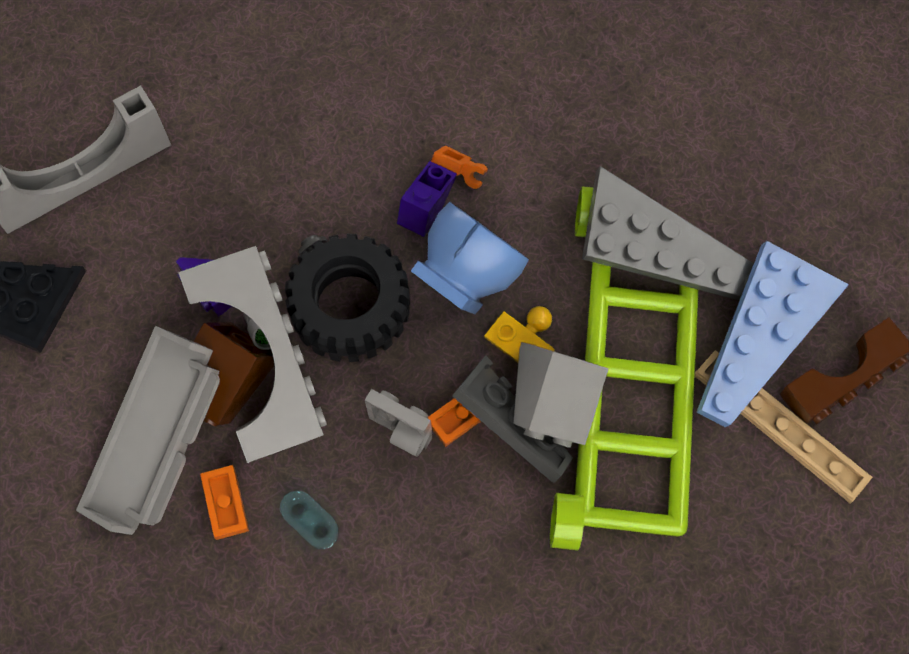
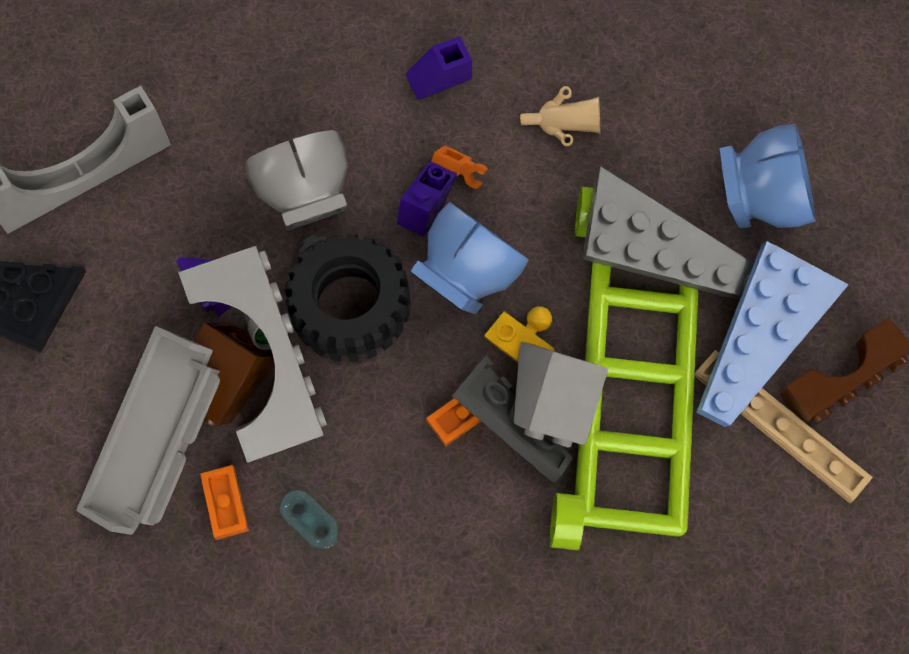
(301, 183): none -> light grey plate
(409, 426): light grey plate -> none
(440, 68): none -> dark purple slope
(560, 117): none -> tan piece
(769, 180): none -> medium blue plate

